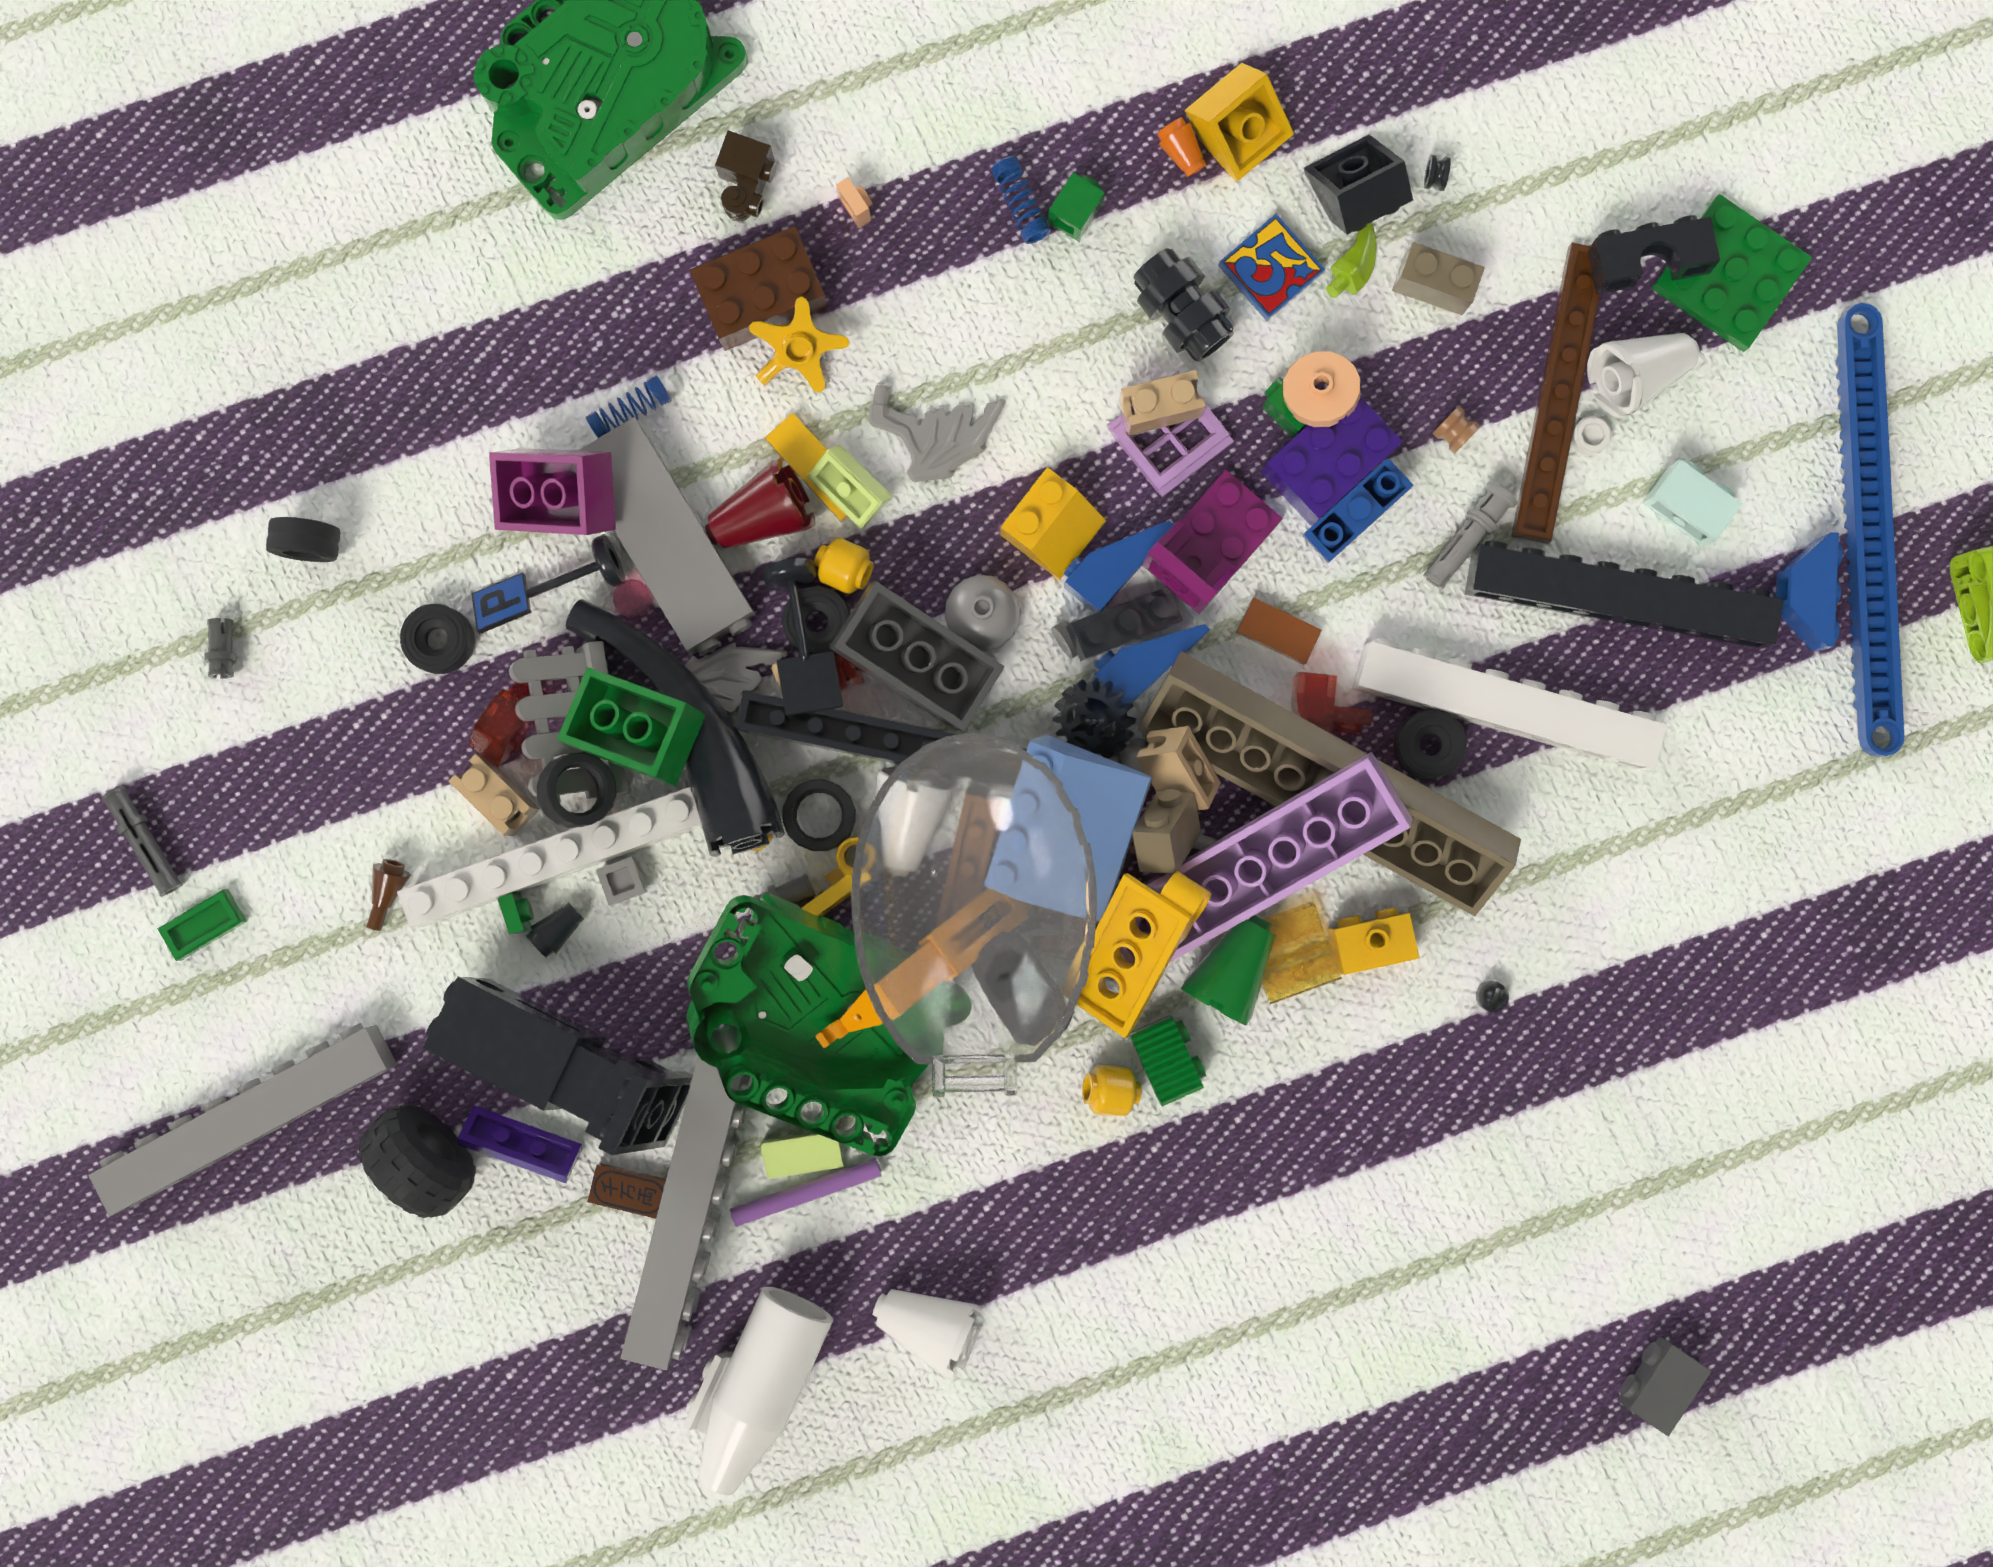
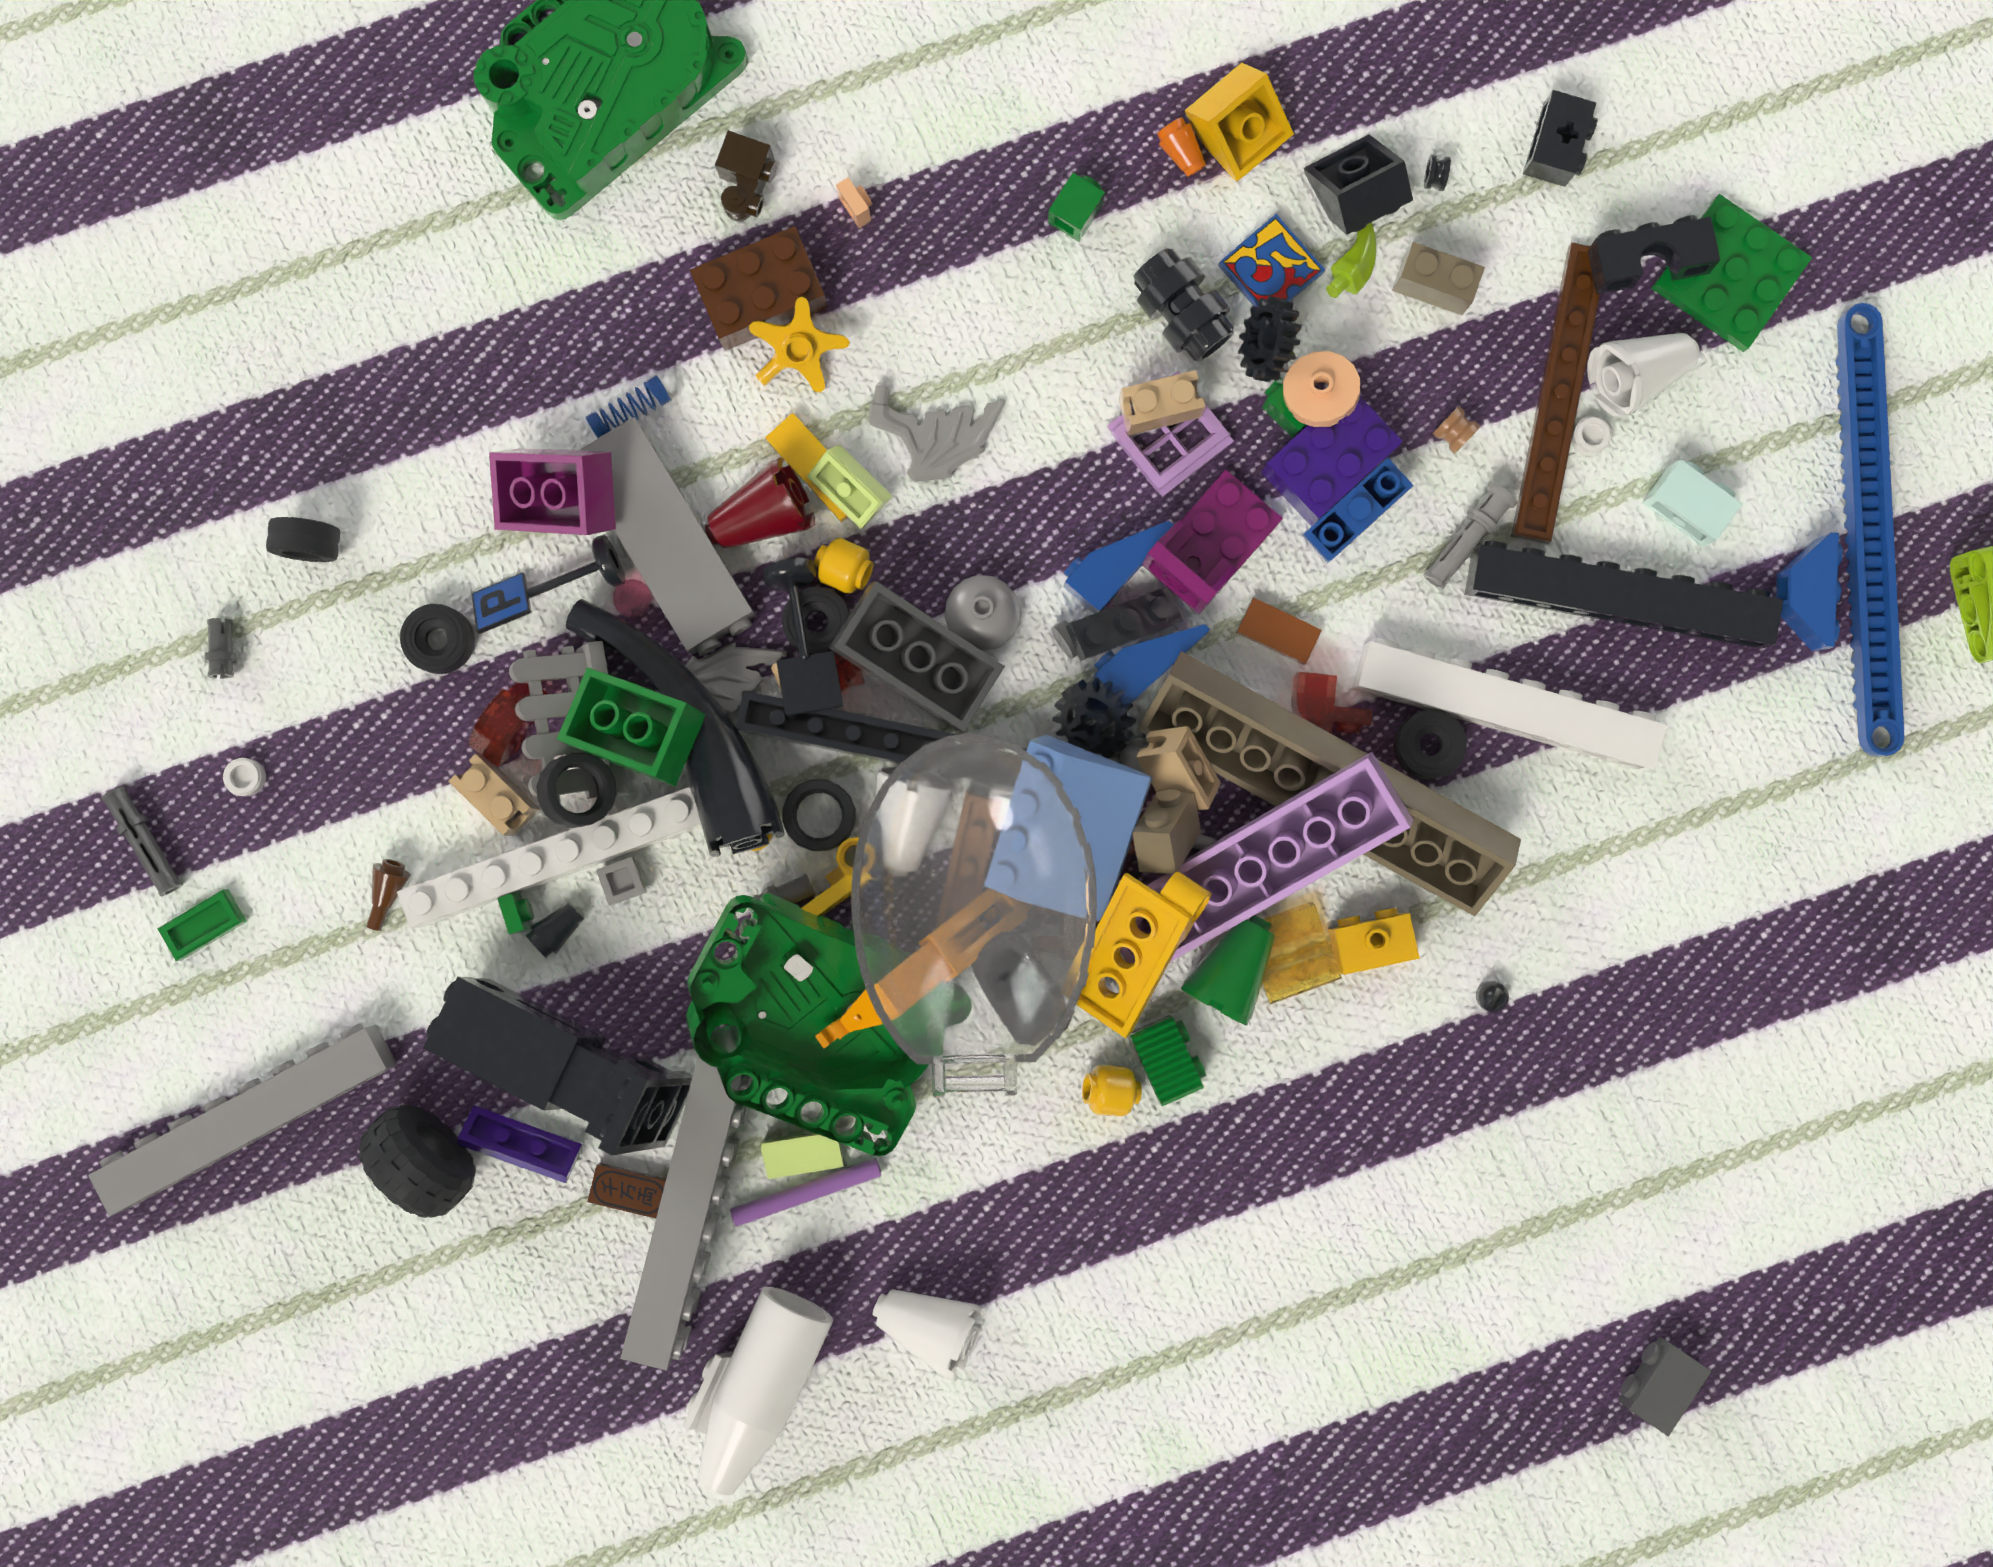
(244, 777): none -> white tile
(1002, 172): blue piece -> none
(1052, 524): yellow slope -> none
(1269, 339): none -> black gear
(1567, 118): none -> black brick

